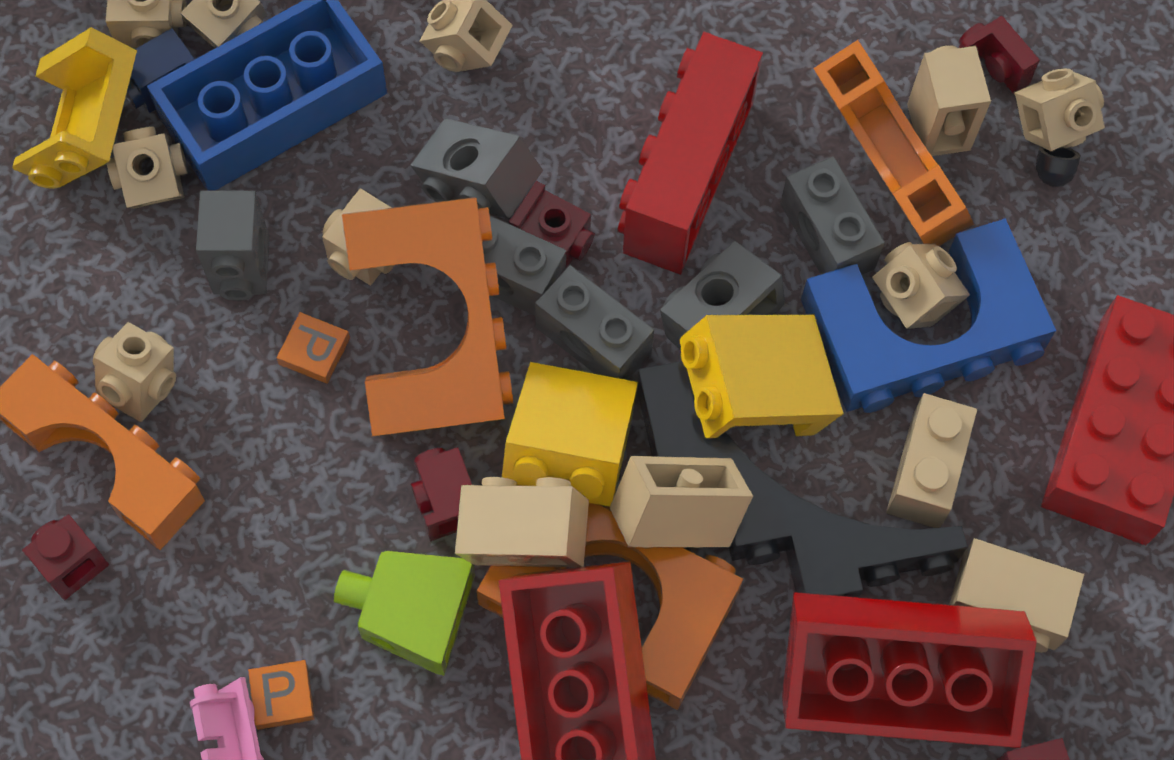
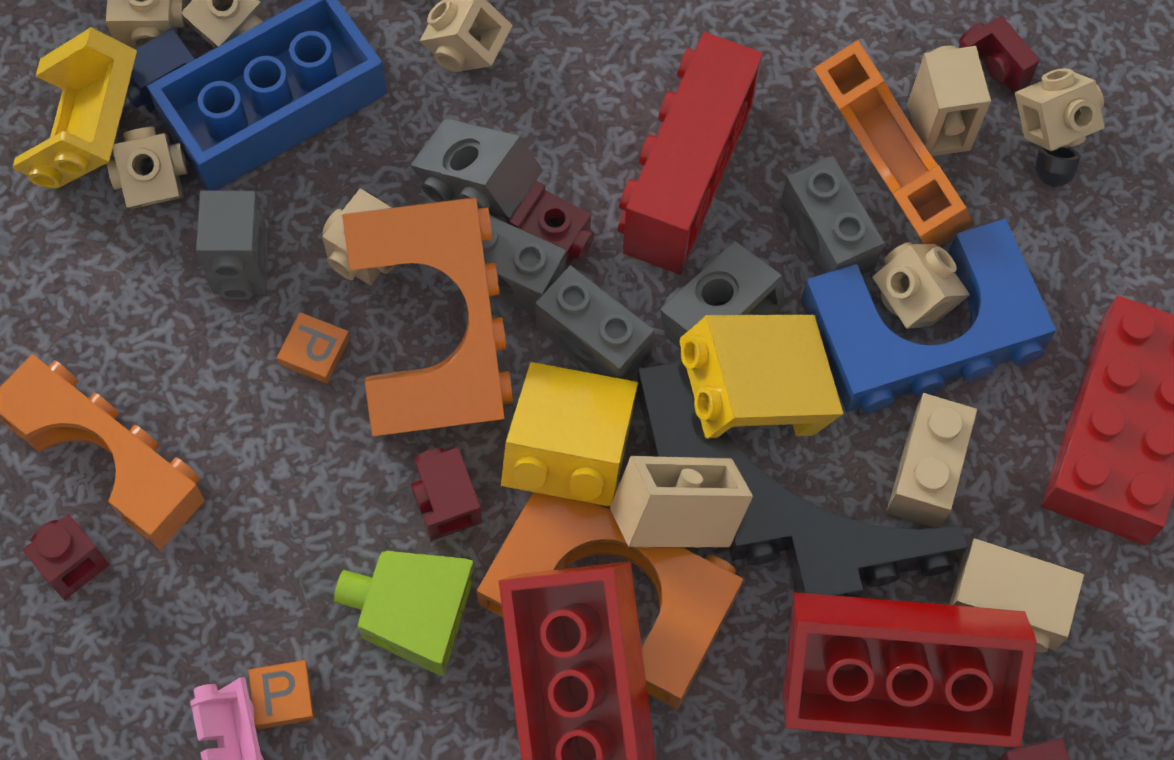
(134, 370): tan brick -> none
(522, 523): tan brick -> none

